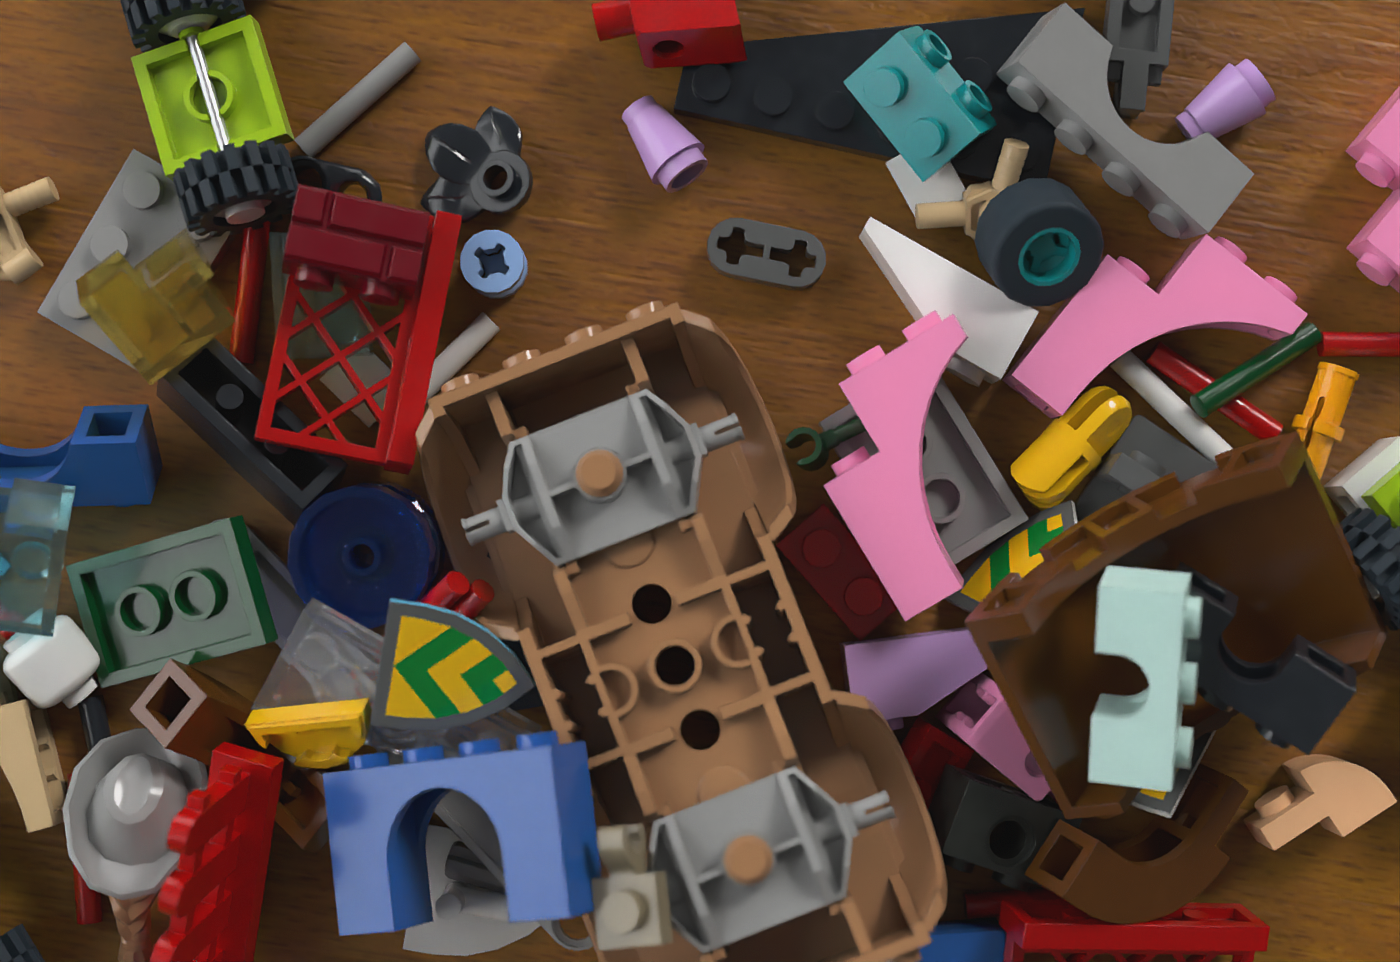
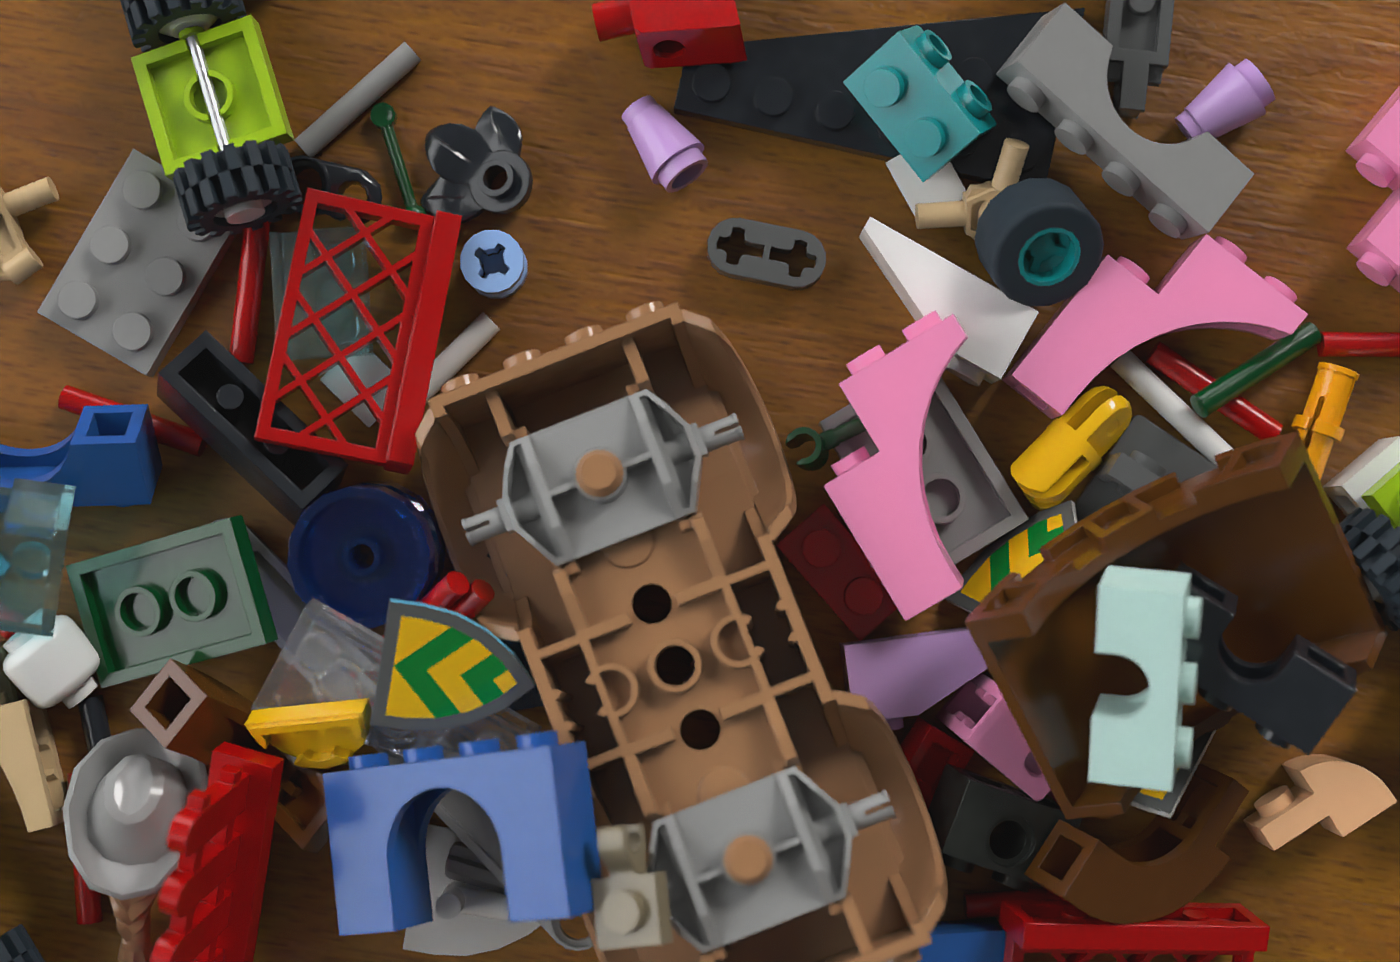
(160, 307): clear yellow plate -> none
(166, 431): none -> red piece
(354, 245): dark red brick -> none
(385, 118): none -> dark green hinge

